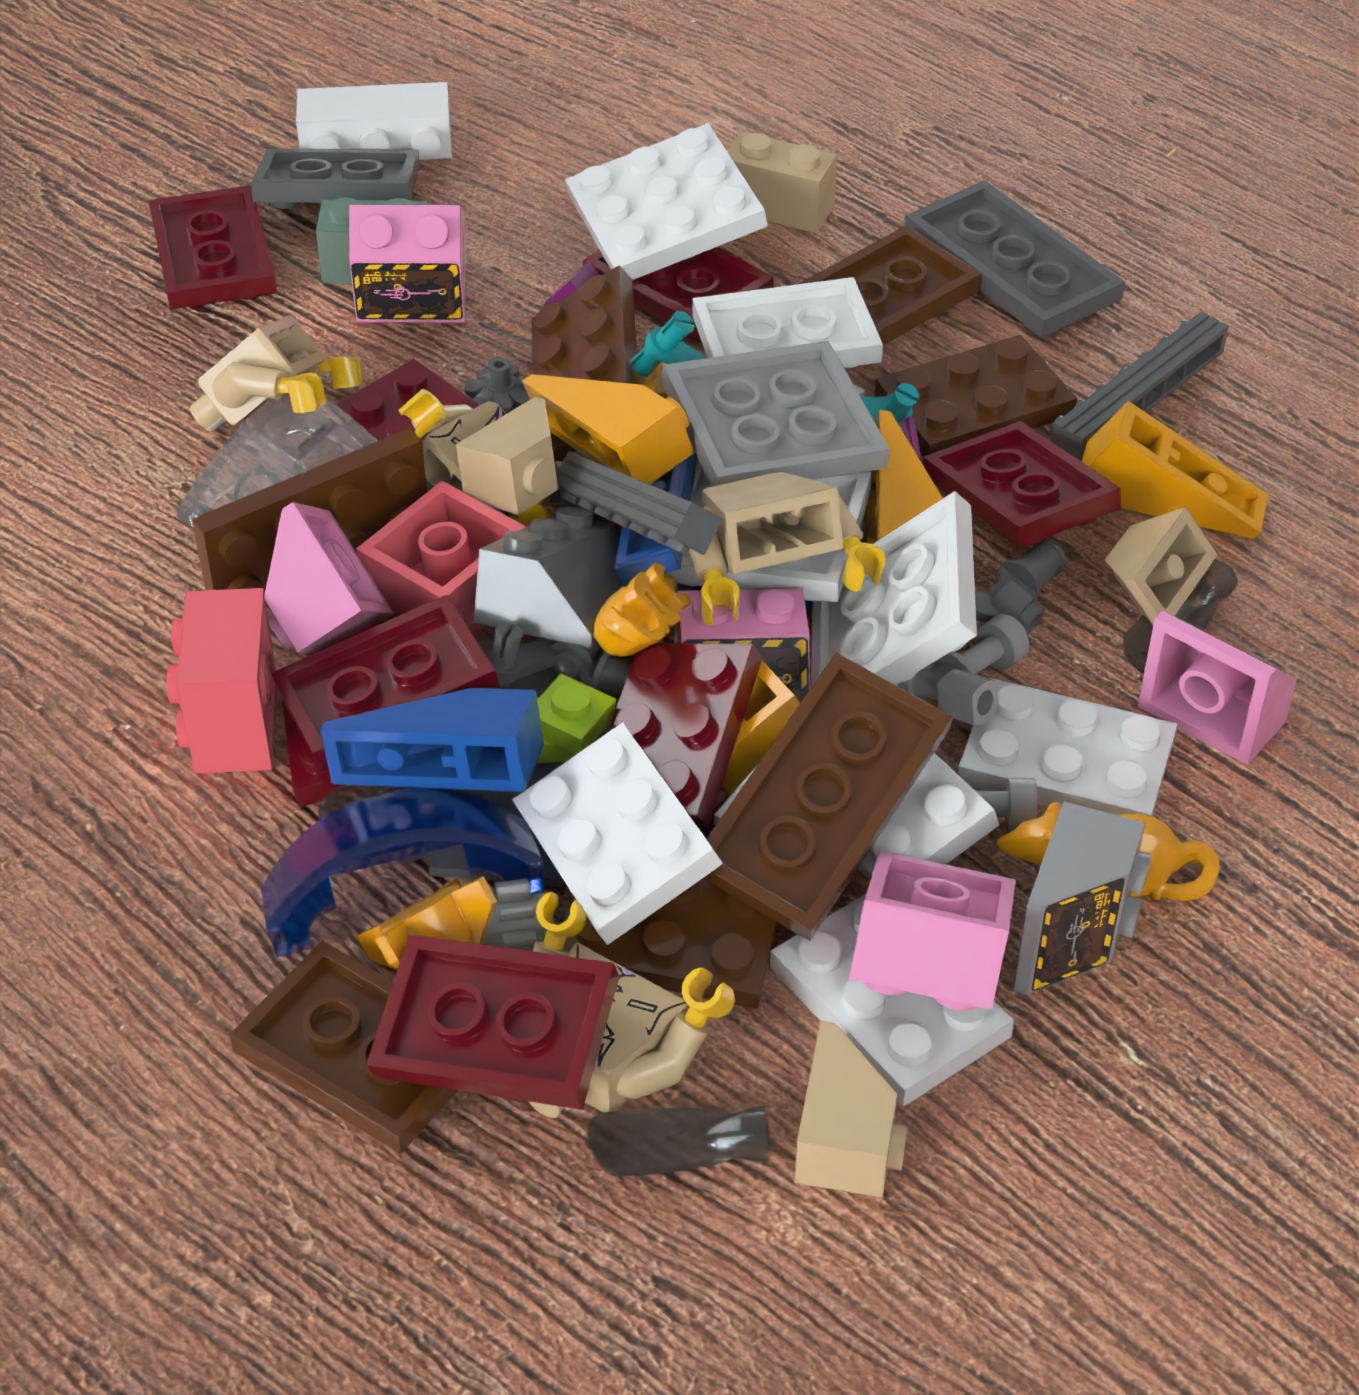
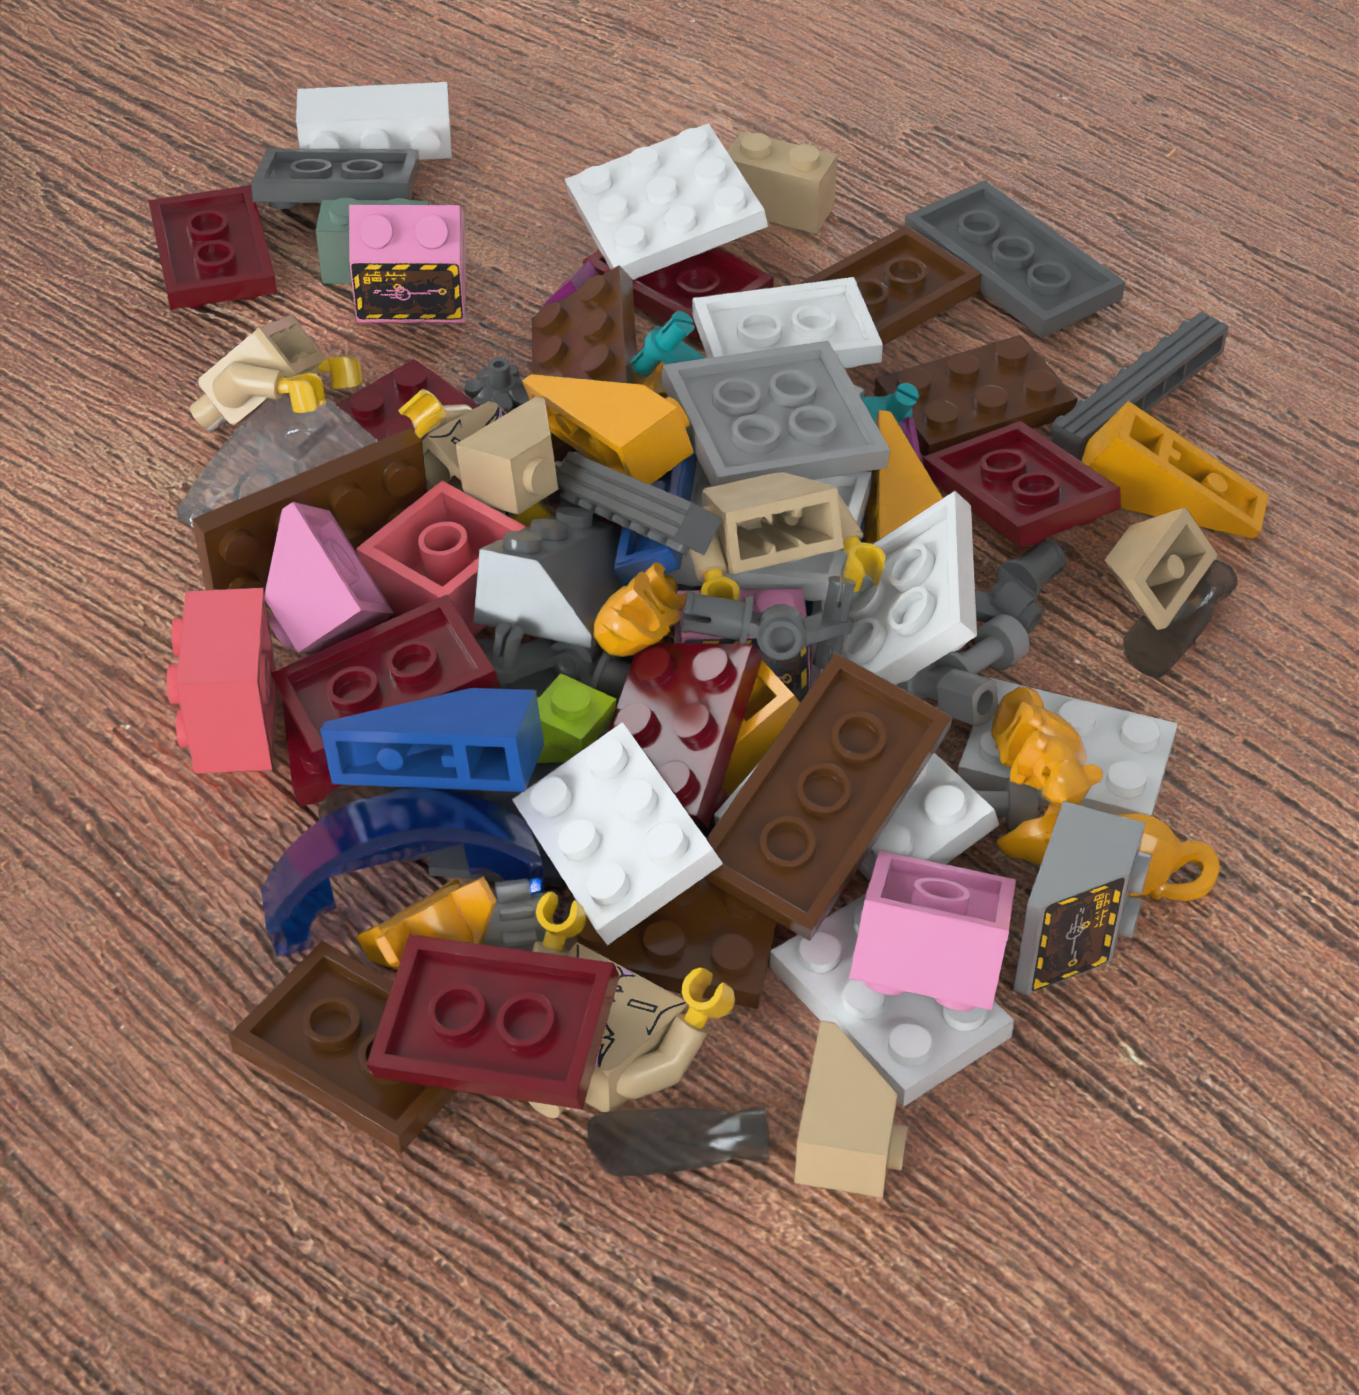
(780, 628): none -> dark grey pin
(1042, 748): none -> light orange animal
(1213, 689): bright pink slope -> none

